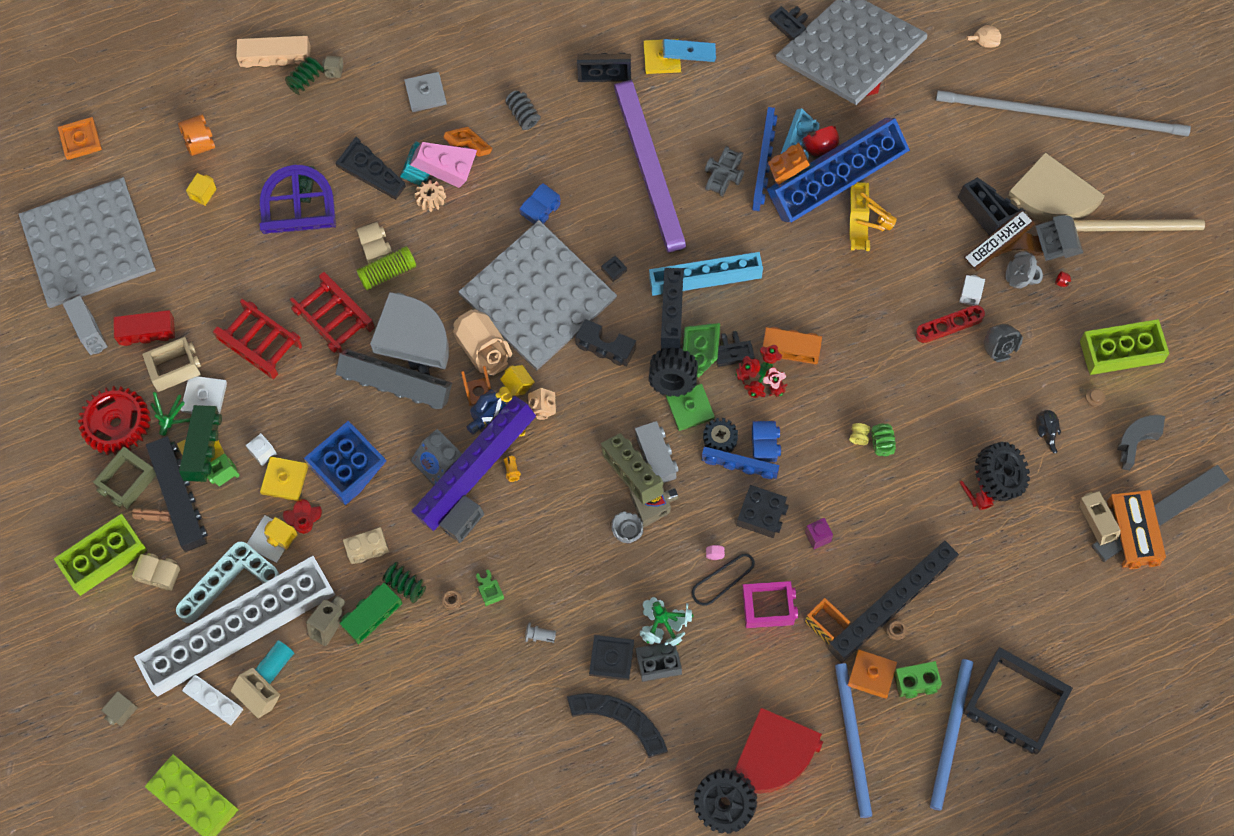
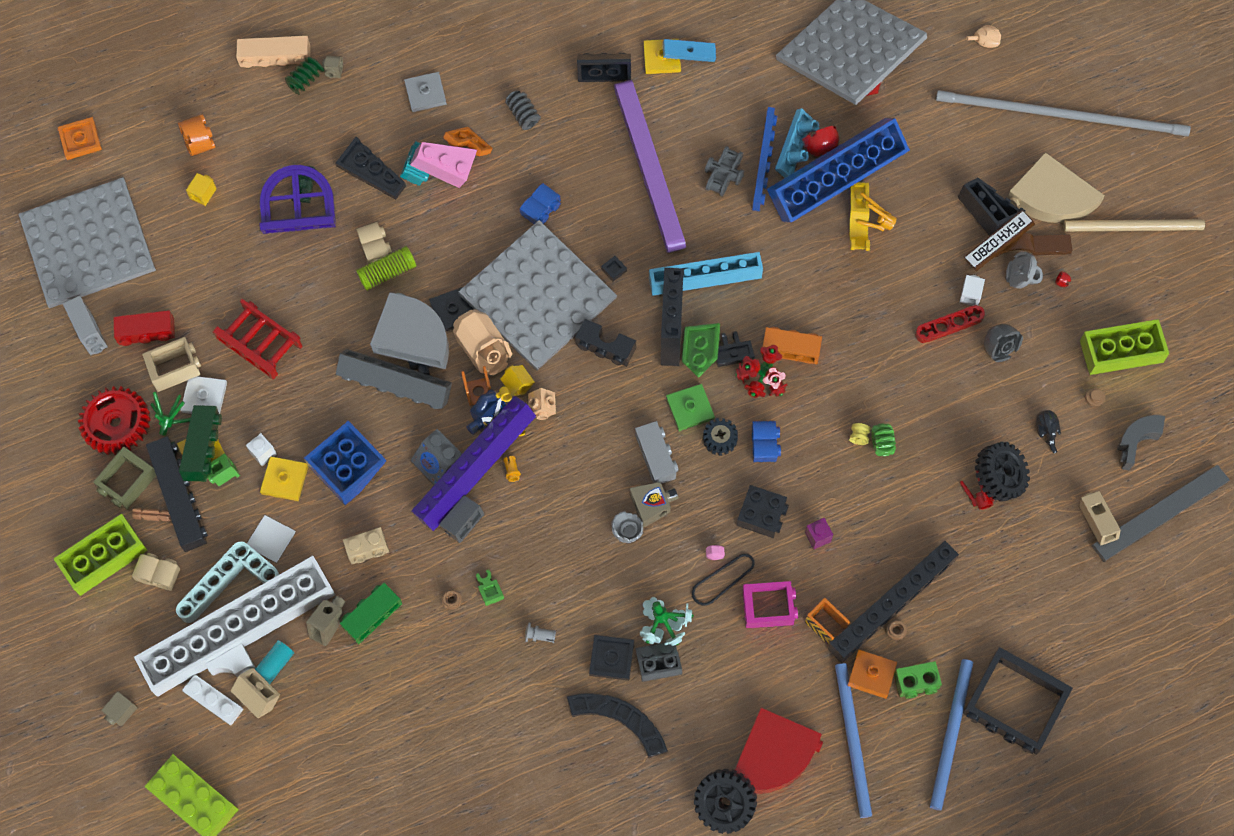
(234, 661): none -> white arch
(279, 533): yellow brick -> none
(302, 513): red plate -> none
(338, 296): red fence -> none
(403, 582): dark green piece -> none
(430, 195): light nougat gear -> none
(449, 307): none -> black plate
(632, 468): olive brick -> none
(673, 372): black tyre -> none
(733, 461): blue plate -> none
(787, 23): black hinge -> none
(788, 163): orange plate -> none
(1059, 238): dark grey brick -> none
(1139, 529): orange panel -> none

